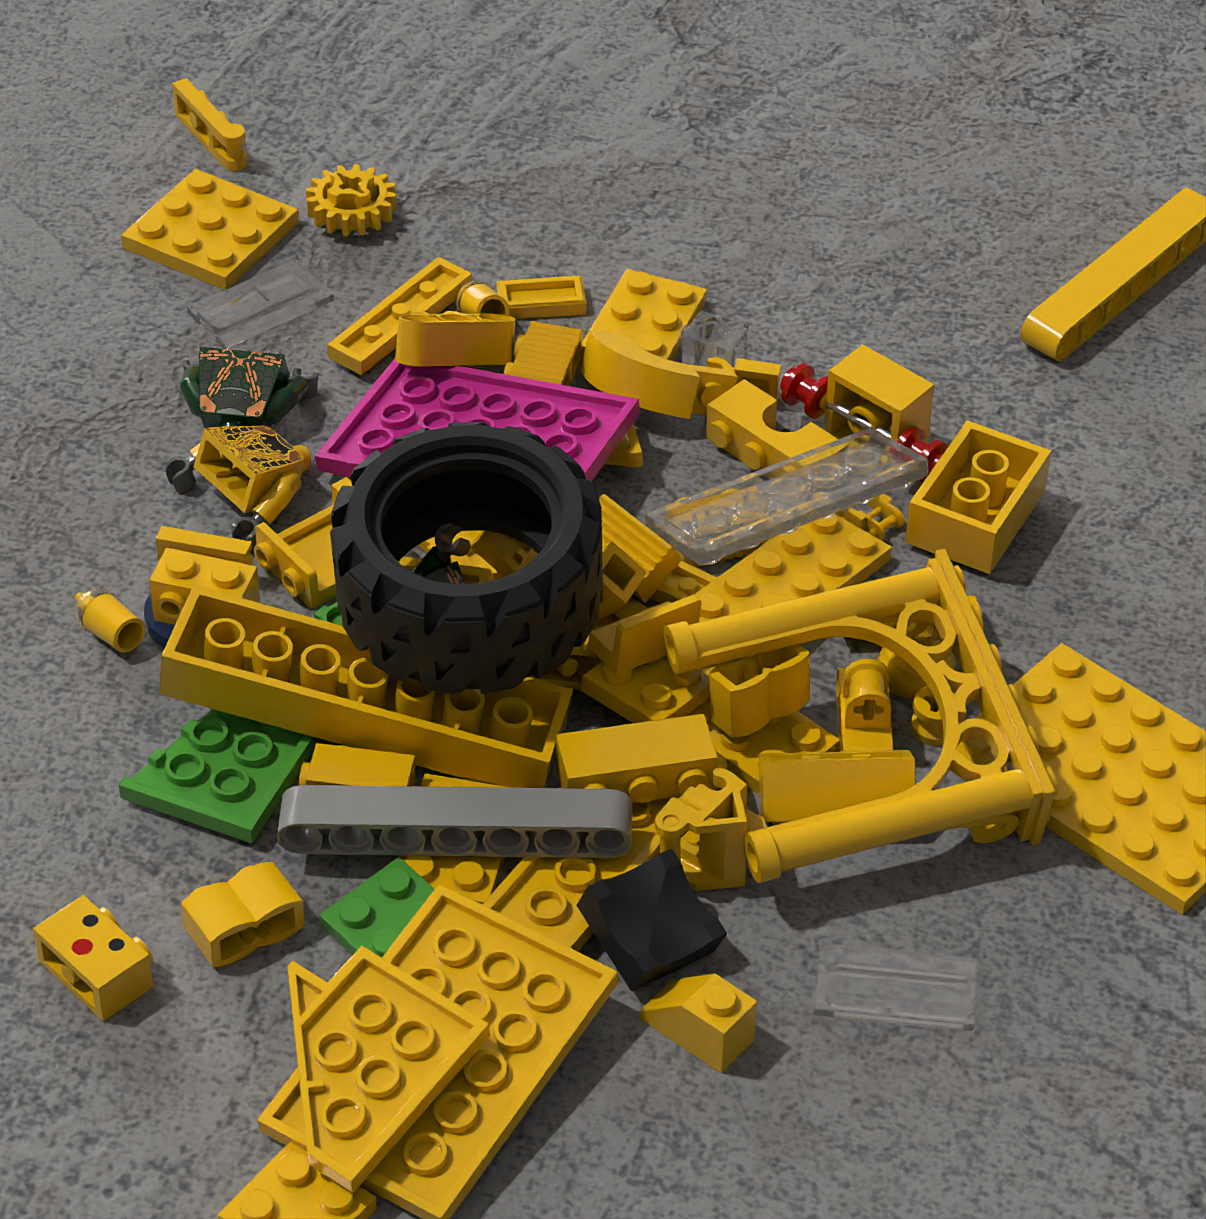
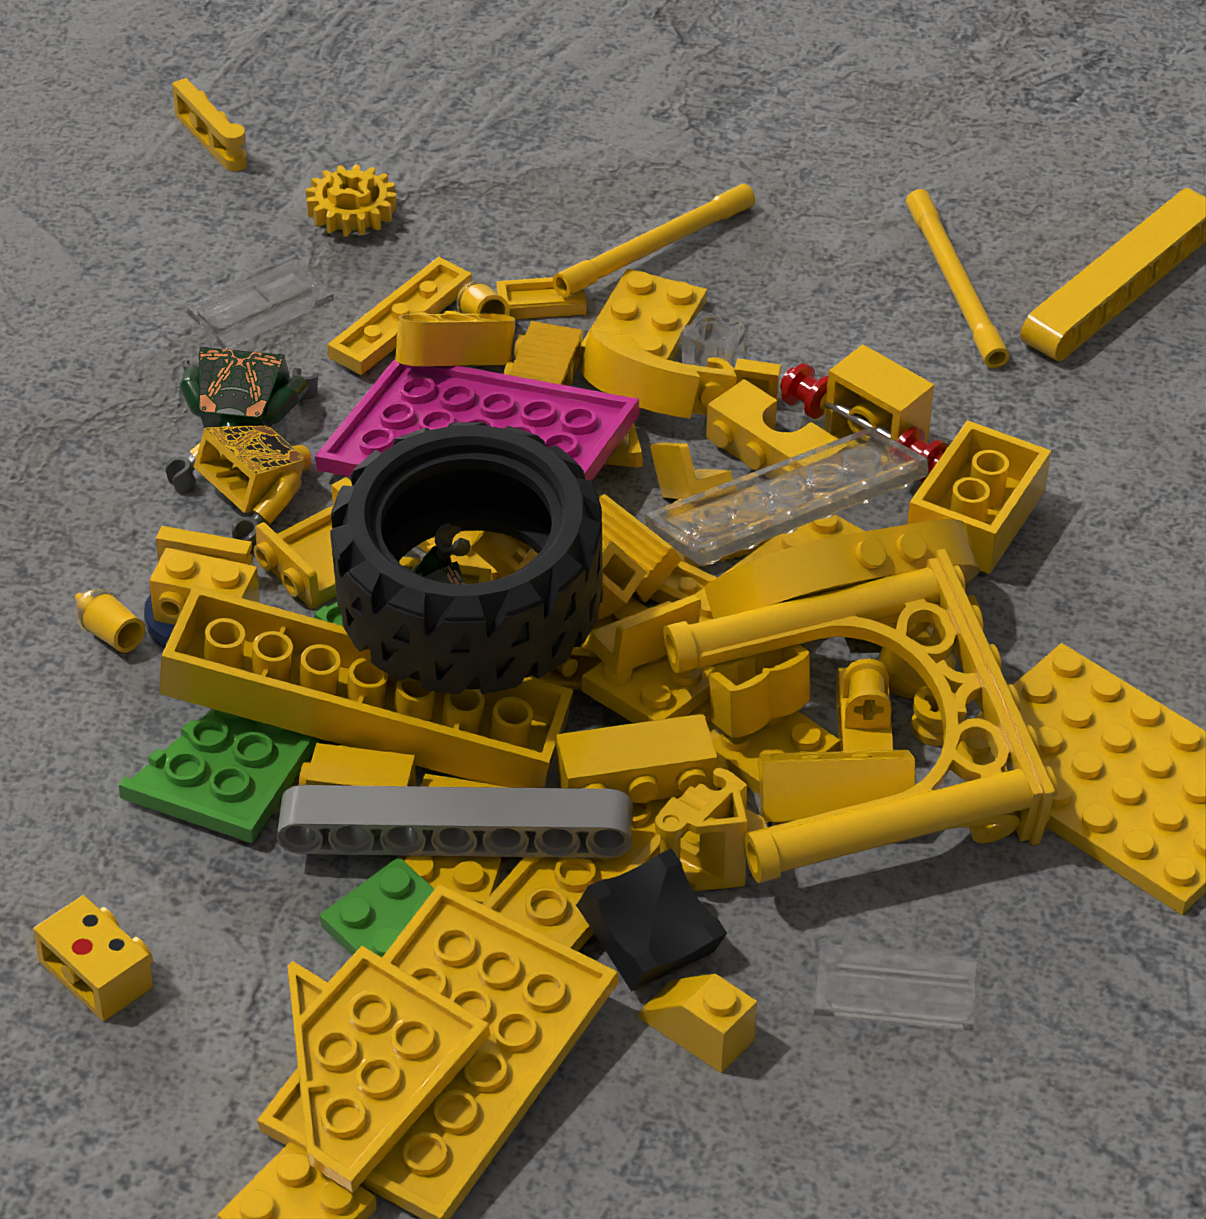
(210, 229): yellow plate -> none
(242, 914): yellow brick -> none
(589, 271): none -> yellow piece
(677, 474): none -> yellow panel
(839, 564): none -> yellow arch
(883, 508): yellow piece -> none
(984, 333): none -> yellow piece

